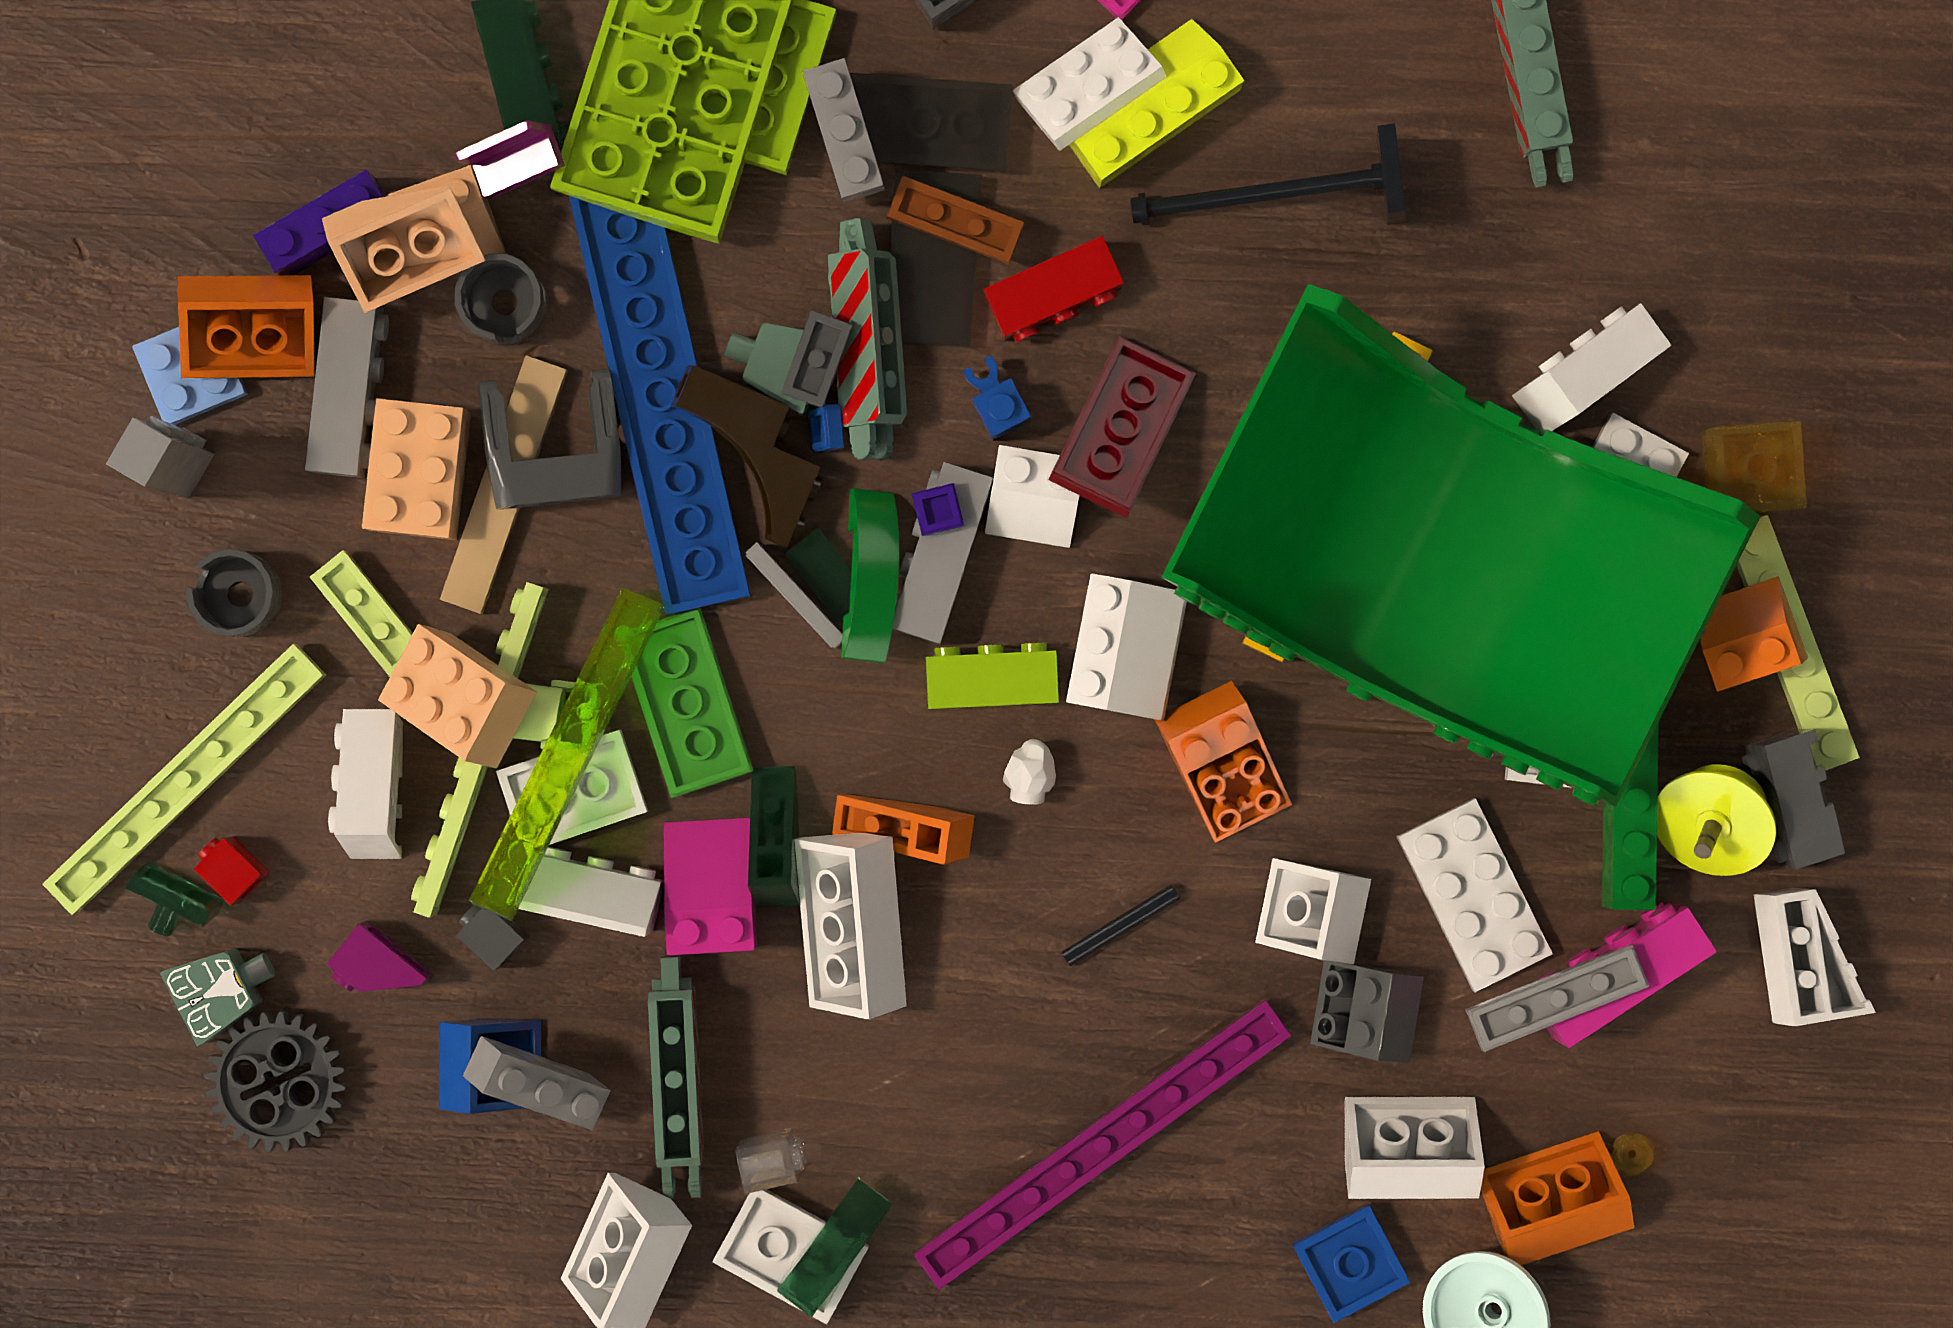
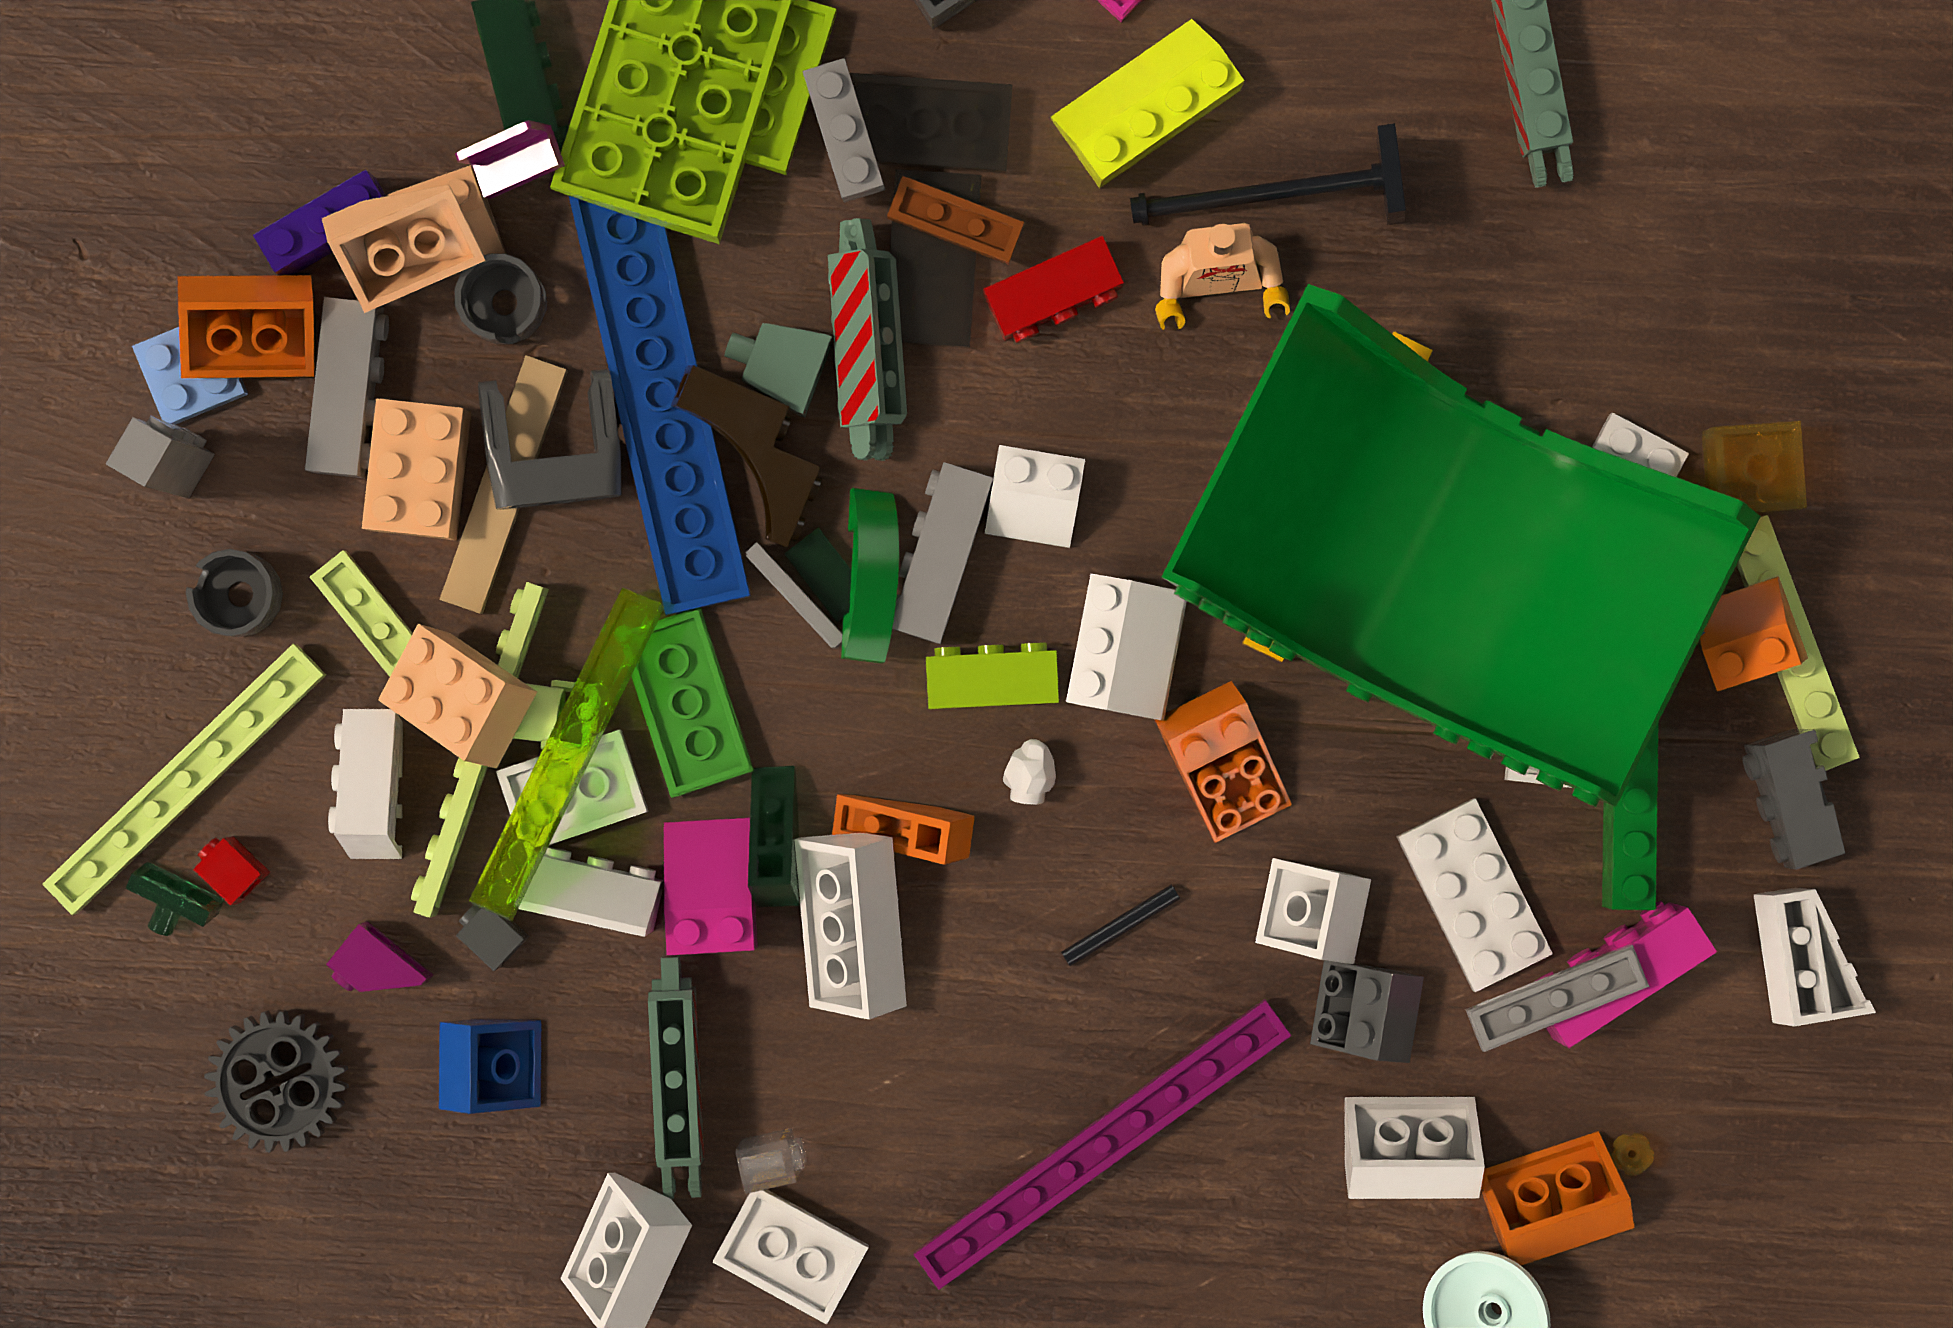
(216, 991): sand green torso -> none
(536, 1083): light grey brick -> none
(817, 359): dark grey plate -> none
(825, 428): blue tile -> none
(834, 1247): clear green slope -> none
(937, 509): dark purple tile -> none
(999, 403): blue brick -> none
(1089, 83): white plate -> none
(1122, 427): dark red tile -> none
(1219, 262): none -> light nougat torso
(1350, 1263): blue plate -> none
(1592, 368): white wedge -> none
(1716, 820): neon yellow piece -> none

